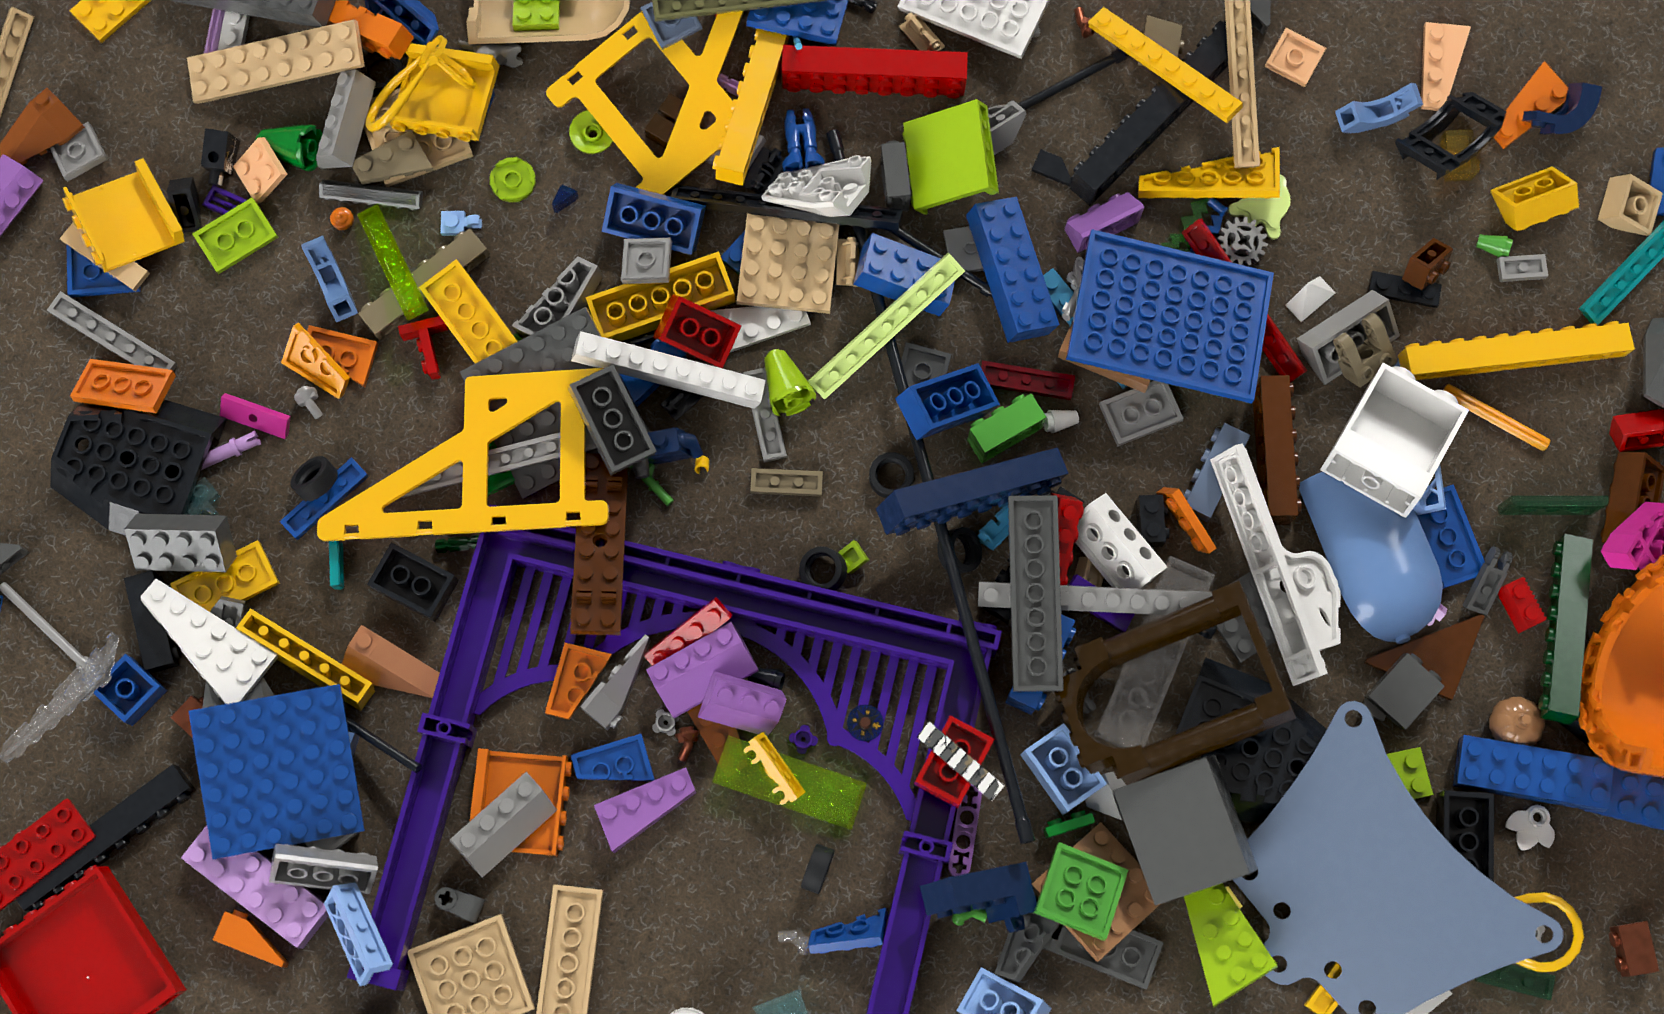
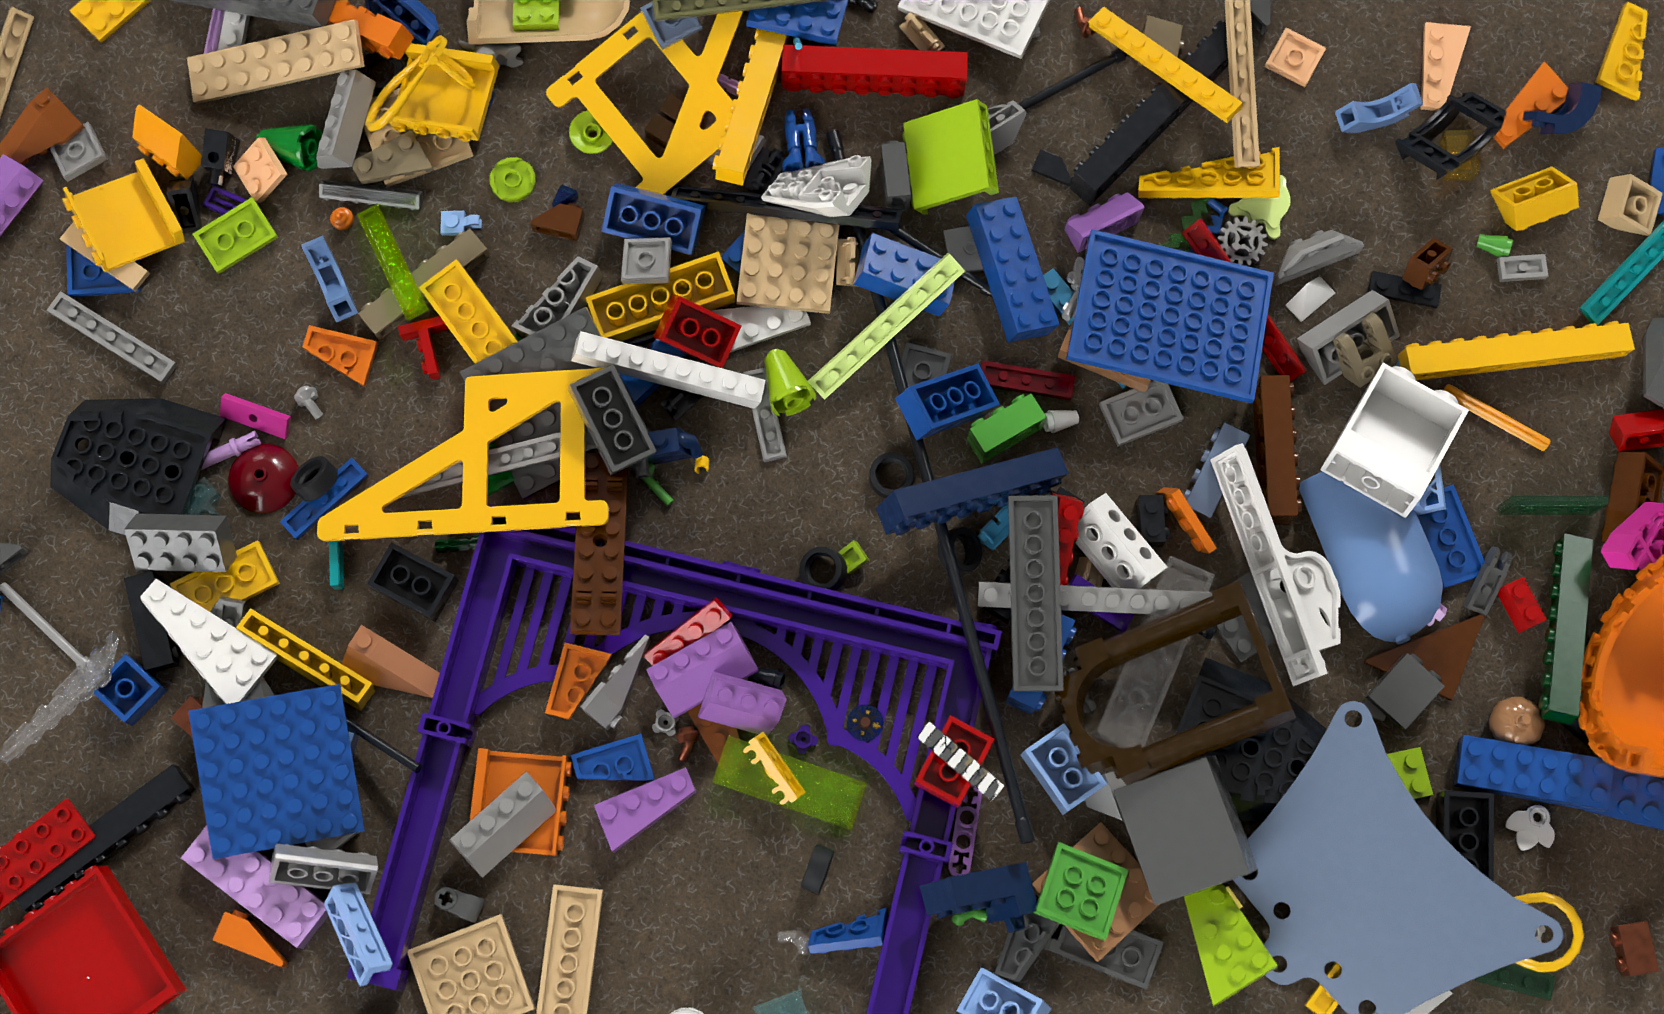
(123, 385): orange plate -> none
(165, 144): none -> light orange slope
(270, 491): none -> dark red dish
(314, 363): light orange wing -> none
(560, 221): none -> reddish brown slope
(786, 482): dark tan plate -> none
(1078, 820): green plate -> none
(1315, 253): none -> light grey wedge
(1624, 54): none -> yellow wing

